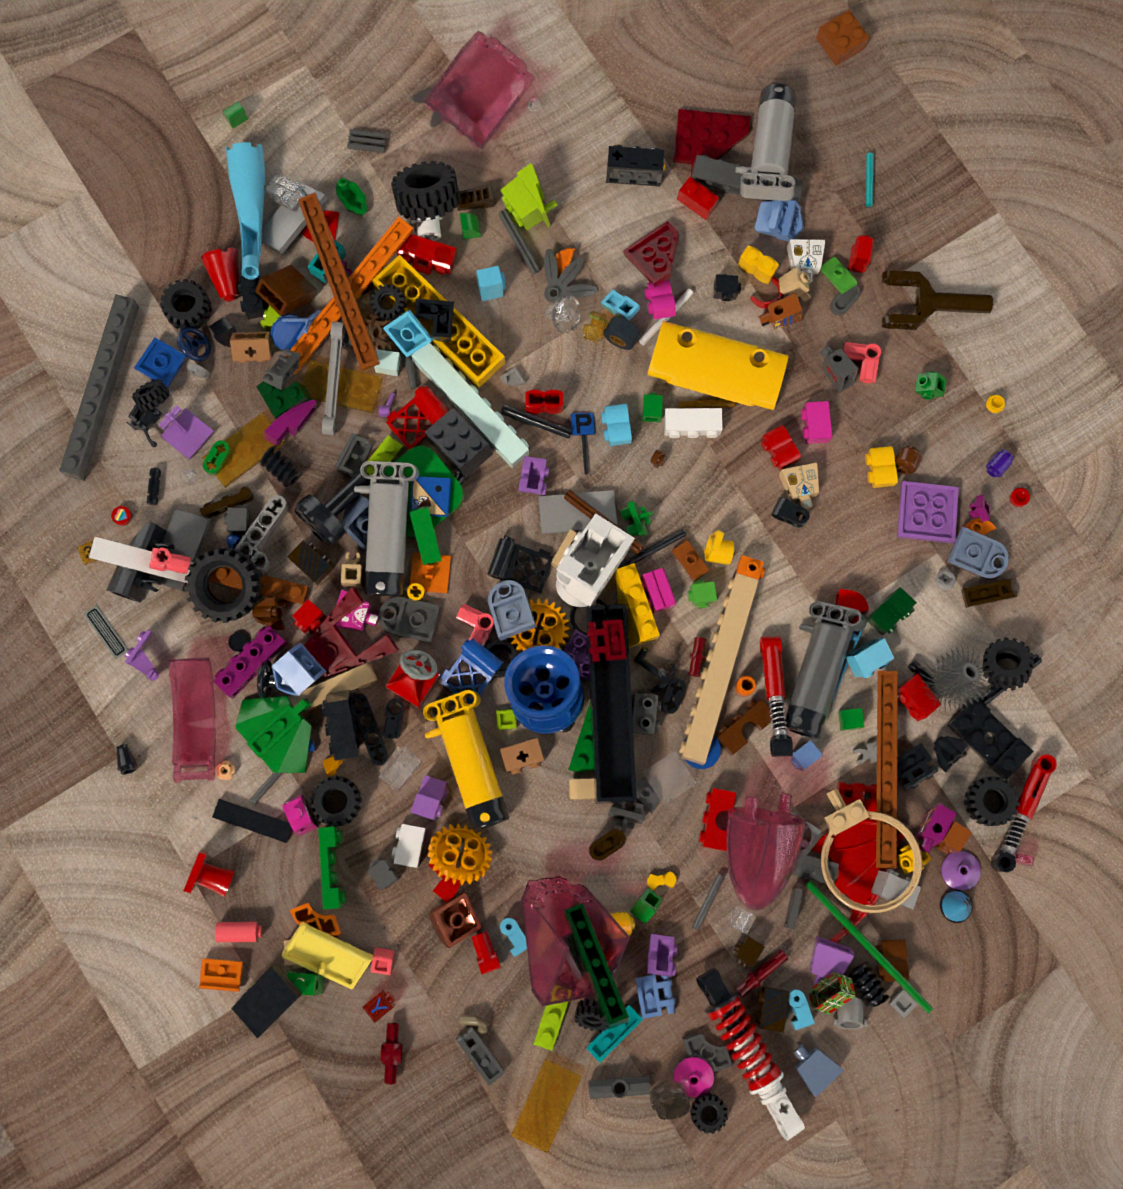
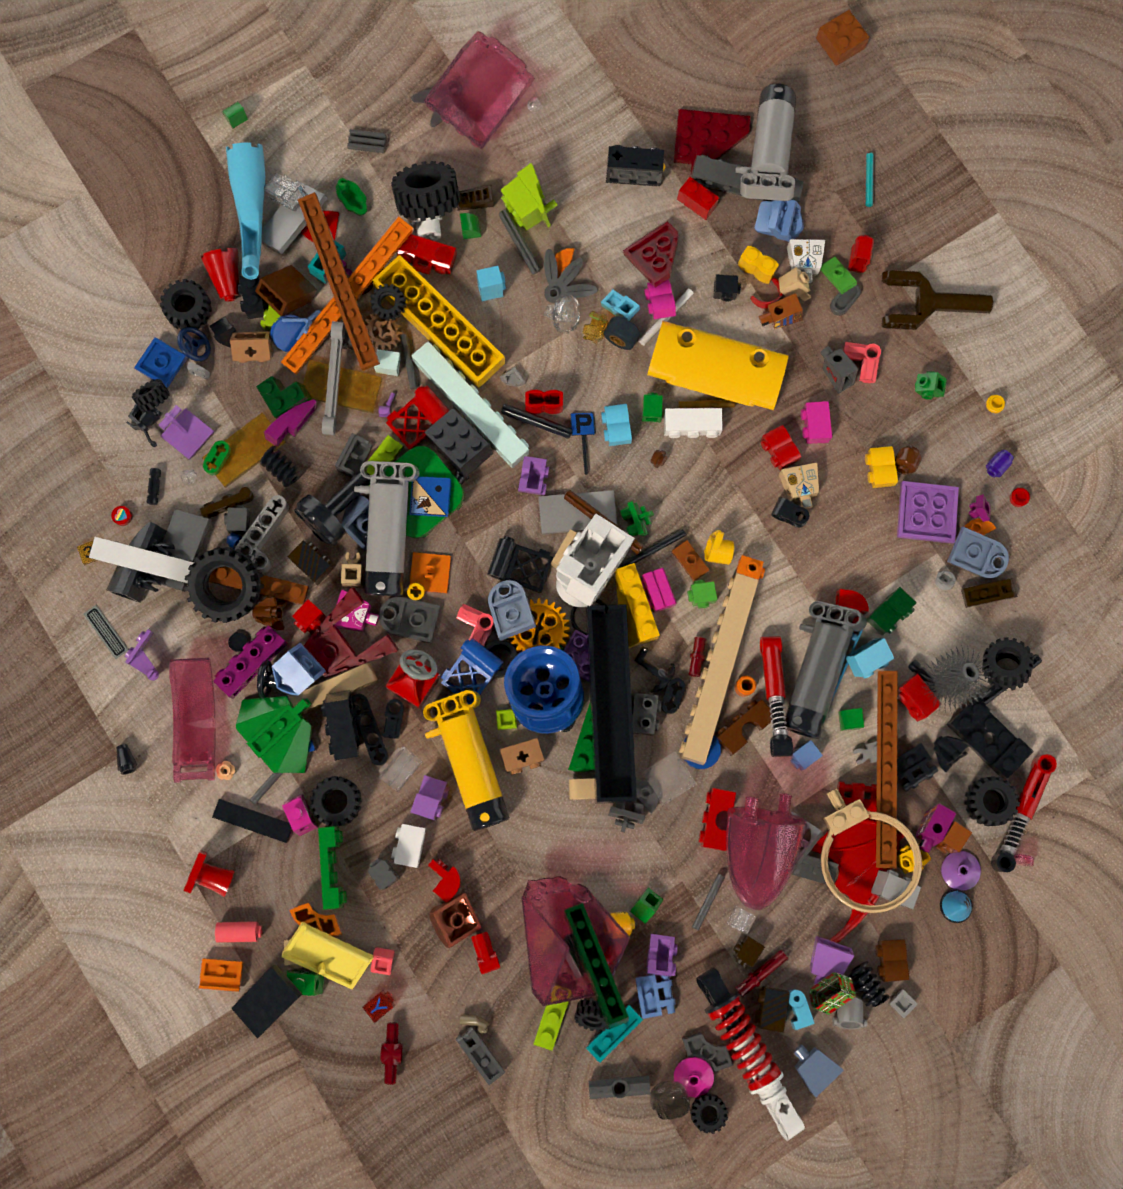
(99, 388): dark grey brick -> none
(163, 560): coral piece -> none
(282, 369): dark grey hinge -> none
(331, 765): light orange tile -> none
(408, 333): medium azure slope -> none
(425, 535): green tile -> none
(442, 315): black brick -> none
(442, 849): light orange gear -> none
(517, 937): medium azure leg -> none
(546, 1106): clear yellow tile -> none
(607, 844): dark brown brick -> none
(613, 640): dark red plate -> none
(668, 879): yellow piece -> none
(793, 908): dark grey tile -> none
(869, 947): green piece -> none

